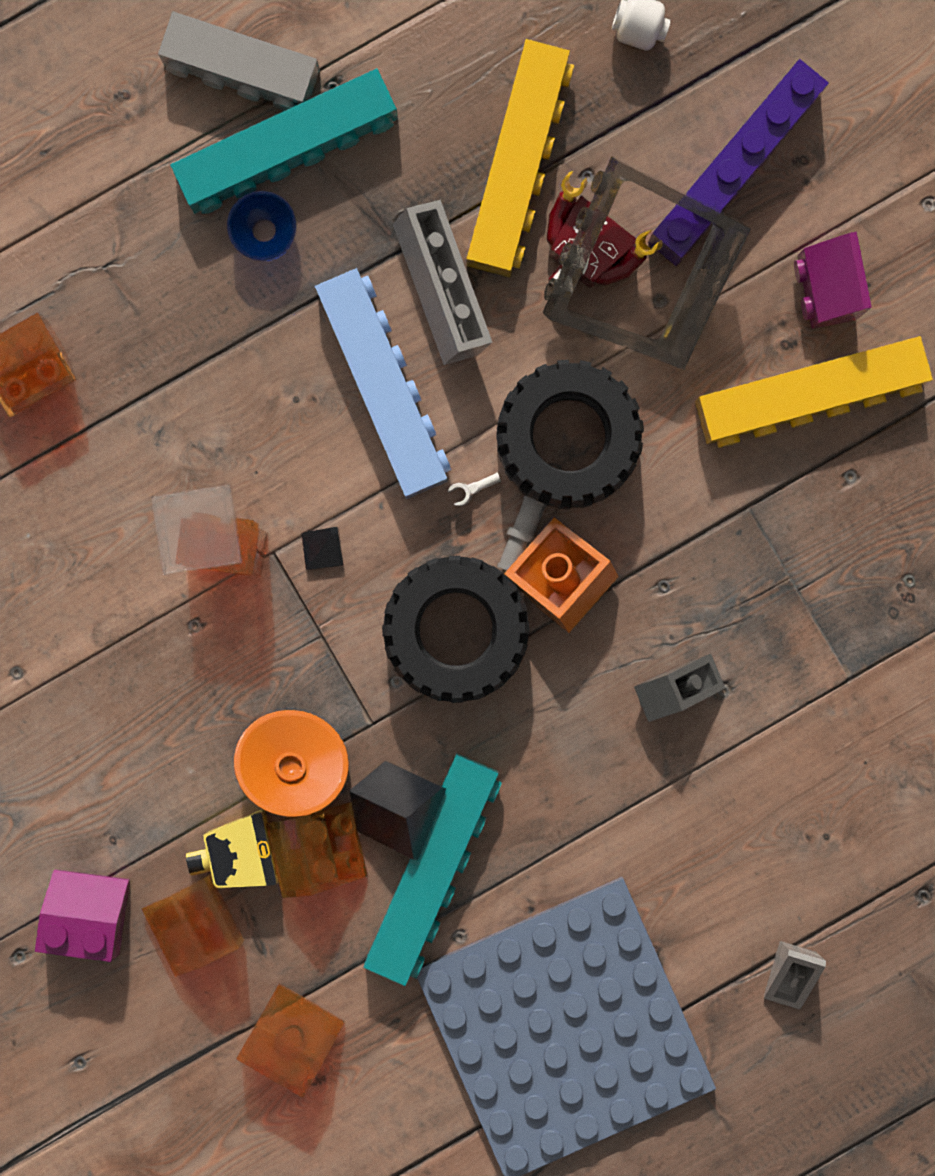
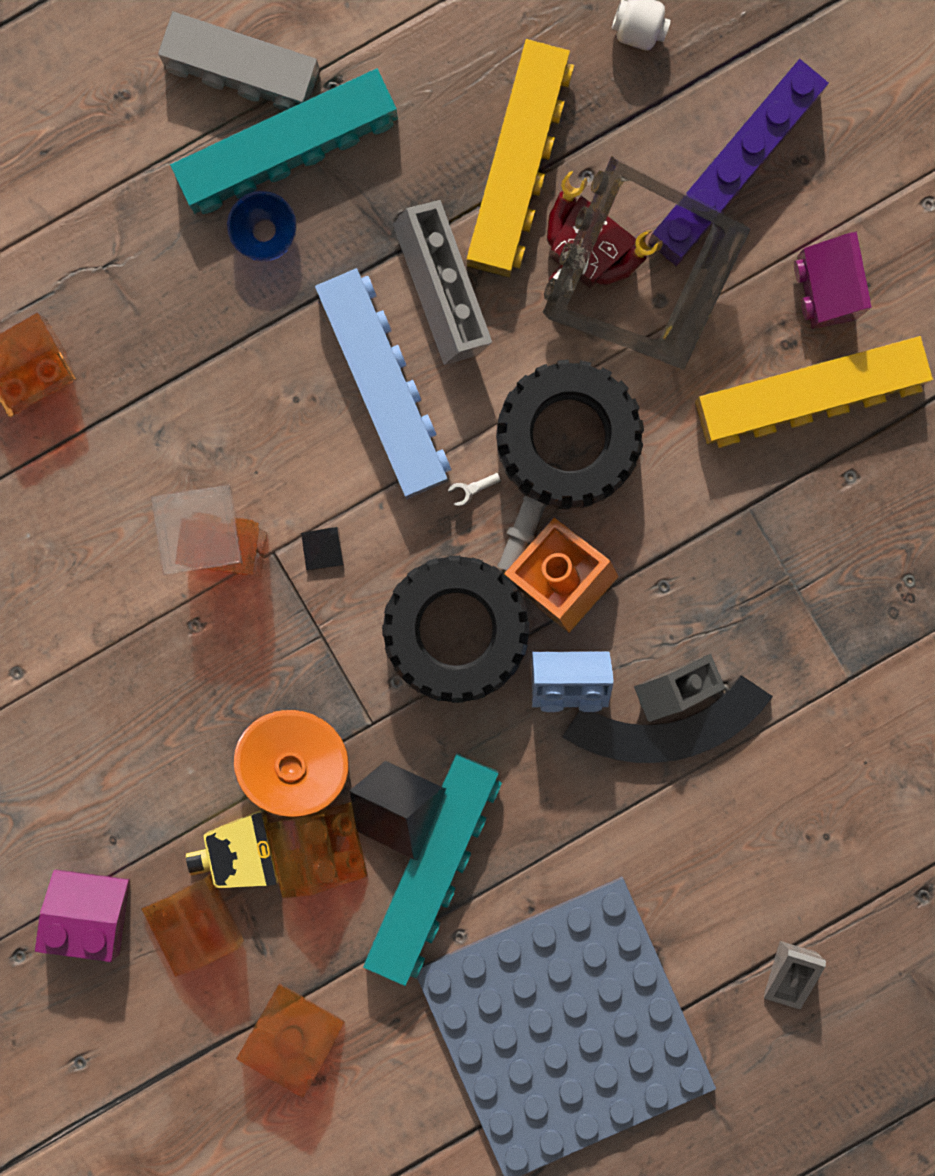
(571, 680): none -> light blue slope
(673, 739): none -> black tile

